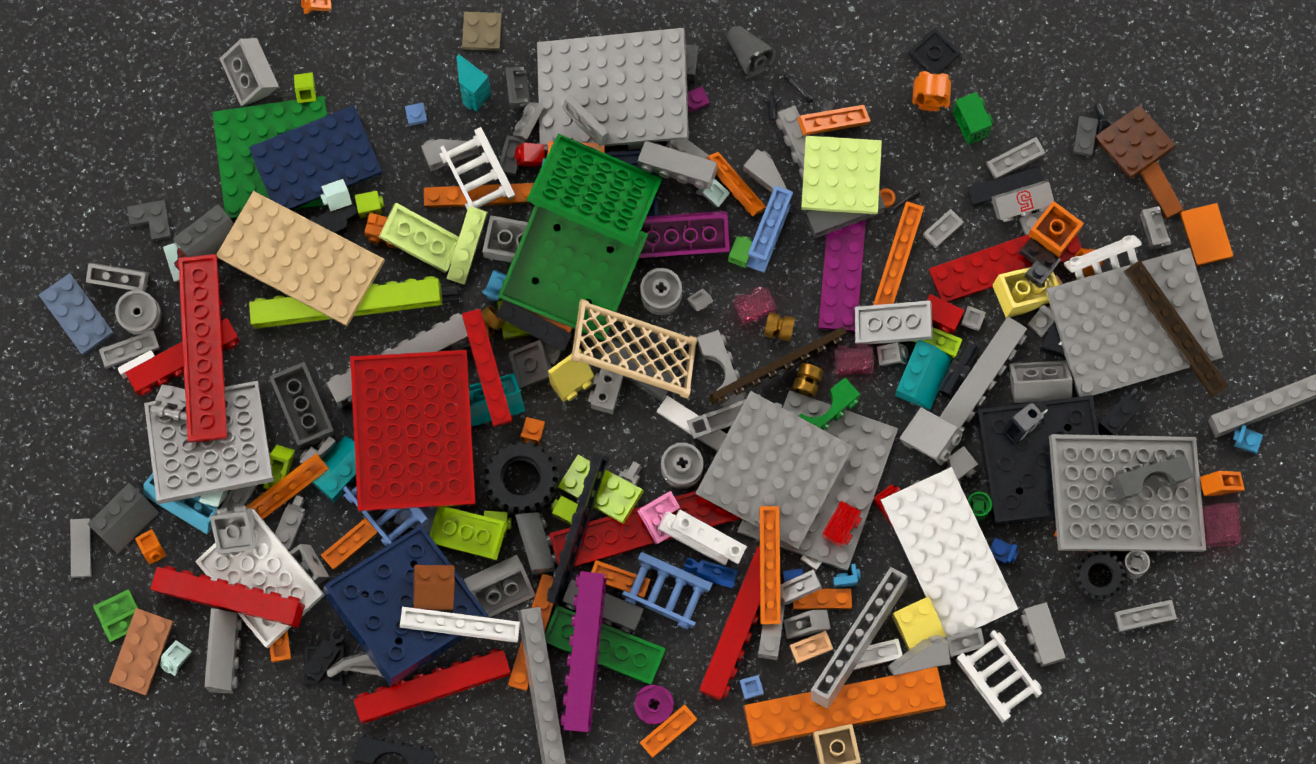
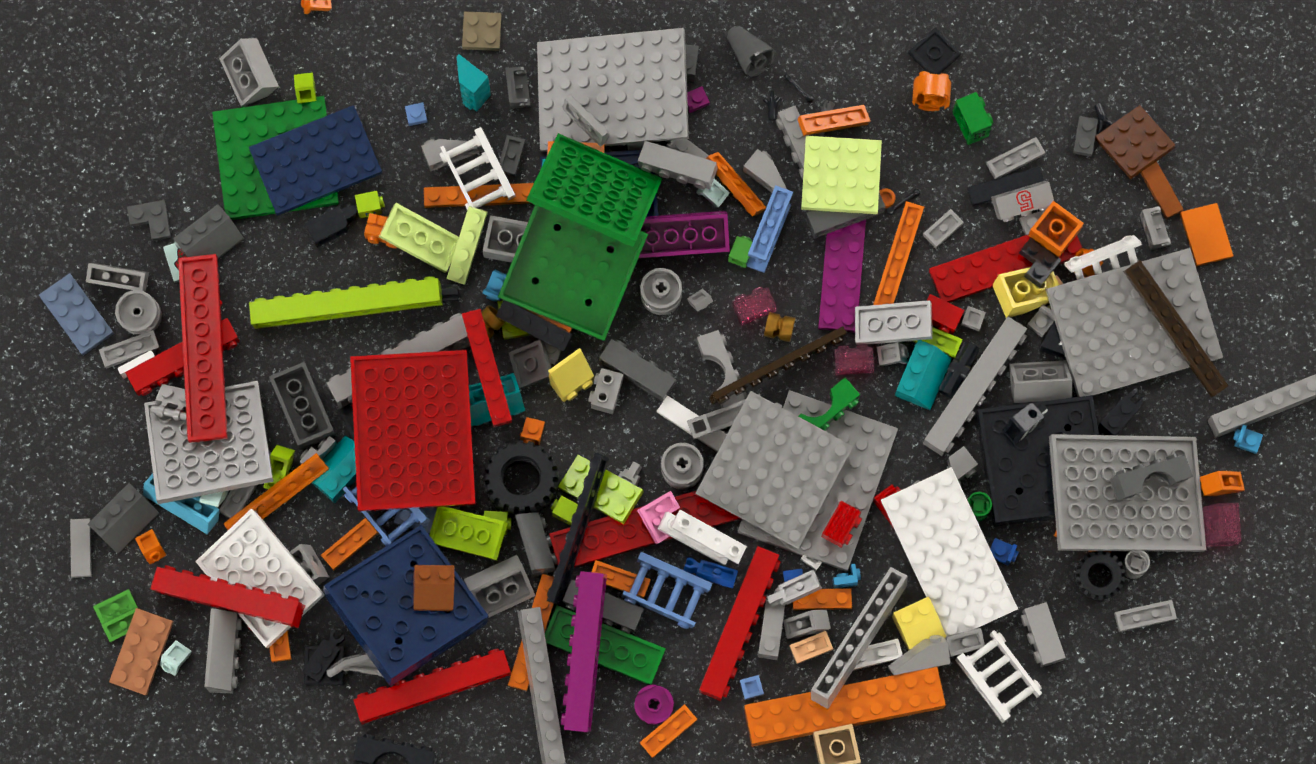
(233, 529): light grey plate -> none
(290, 522): light grey hinge -> none
(300, 258): tan plate -> none
(335, 195): light aqua brick -> none
(459, 624): white tile -> none
(525, 125): light grey plate -> none
(529, 154): red brick -> none
(622, 368): tan door -> none
(769, 564): orange plate -> none
(810, 374): pearl gold wheel -> none
(931, 436): light grey panel -> none

